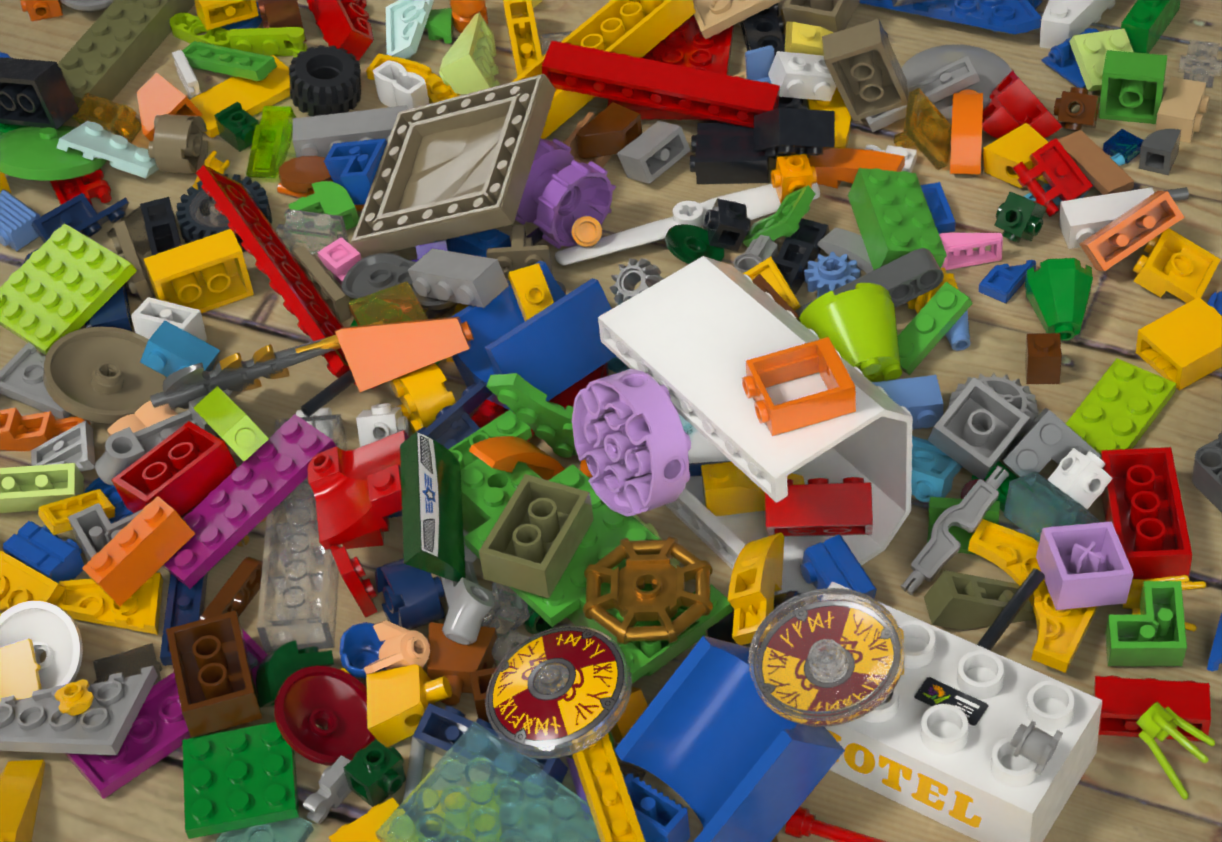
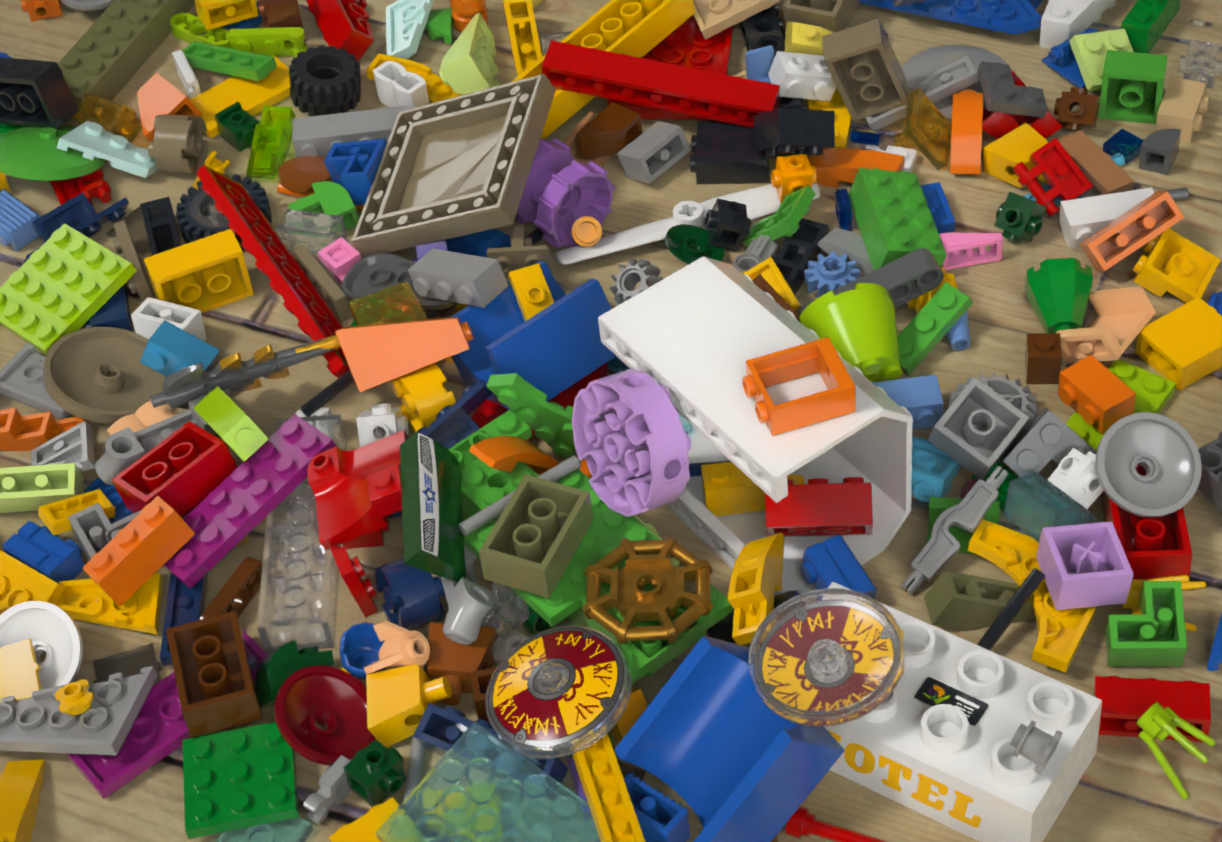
(495, 509): none -> light grey bar
(843, 209): none -> clear blue tile
(867, 136): none -> clear blue tile
(1004, 96): none -> dark grey plate
(1004, 281): blue tile -> none
(1095, 393): none -> orange brick
(1119, 320): none -> light nougat panel
(1162, 450): none -> light grey dish

